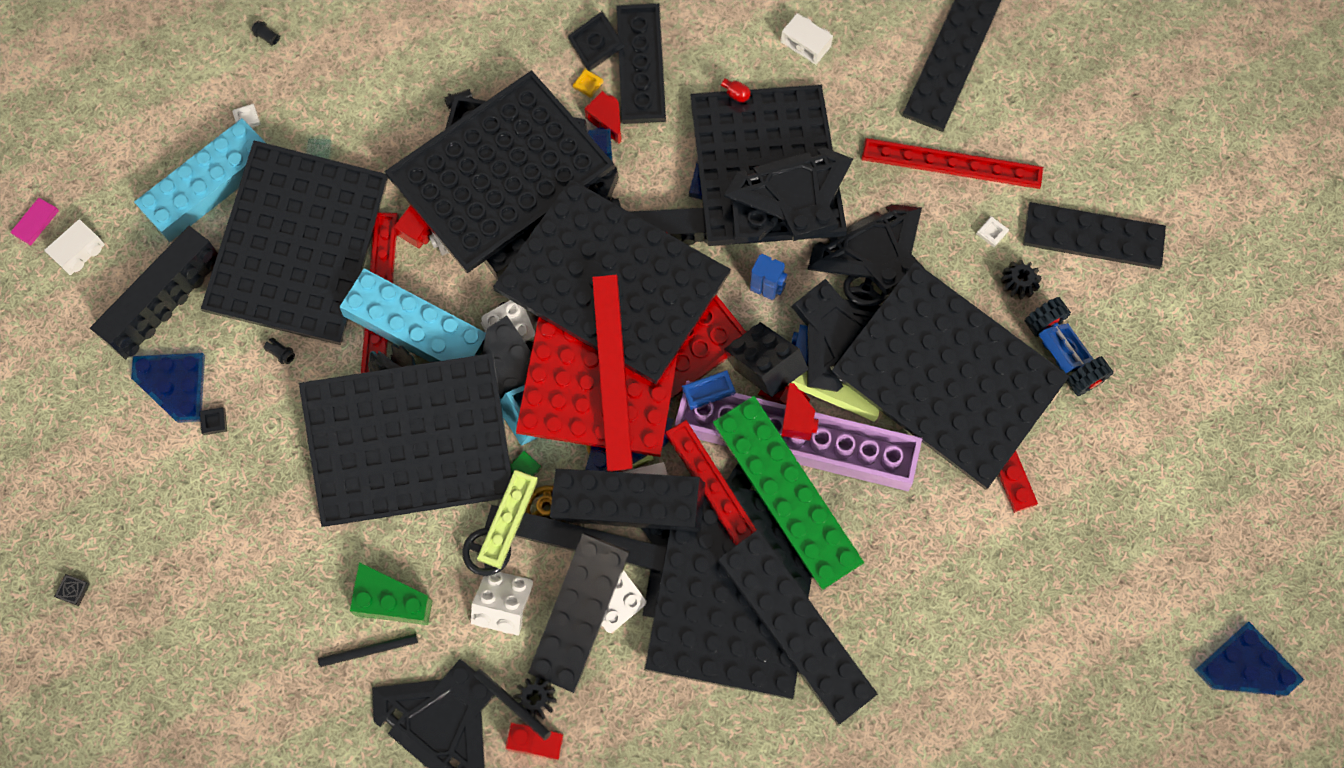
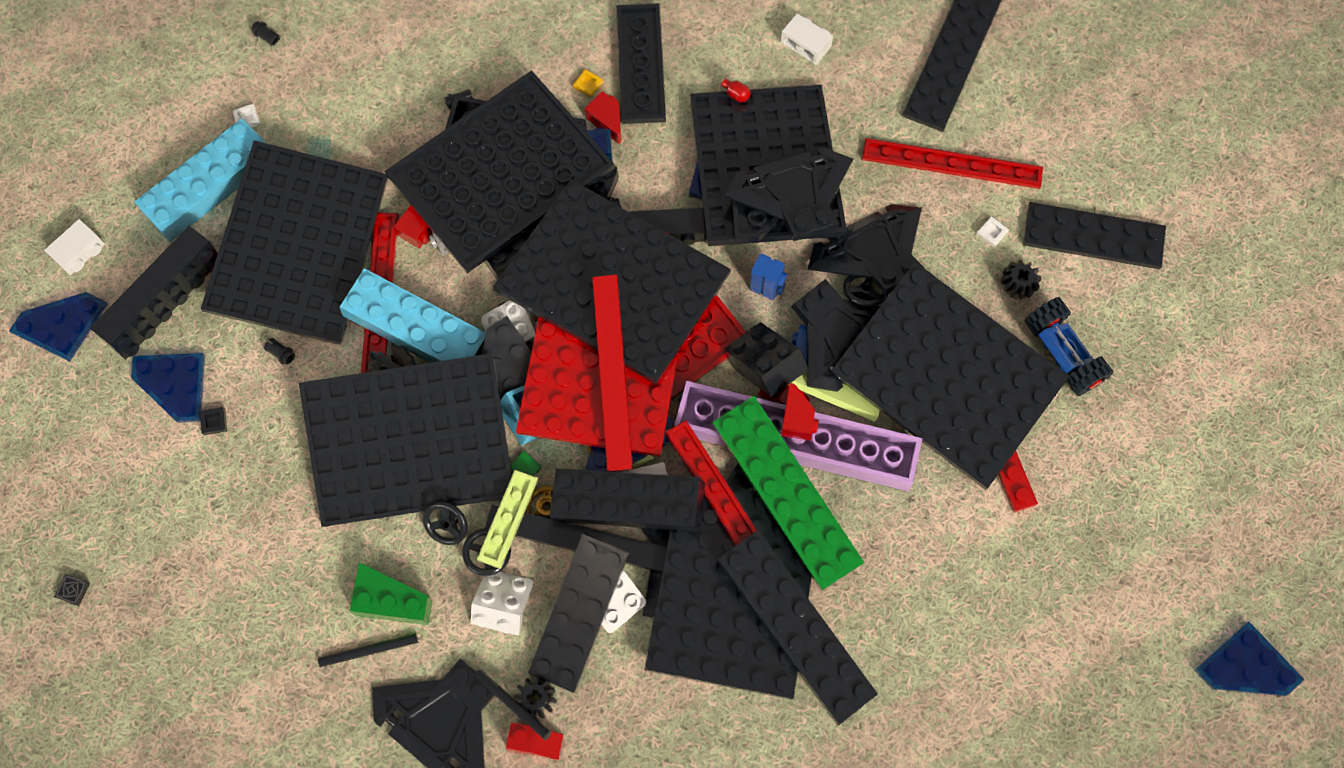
(34, 221): dark pink tile -> none
(60, 324): none -> clear blue plate
(448, 522): none -> black piece
(596, 41): black plate -> none
(708, 390): blue tile -> none

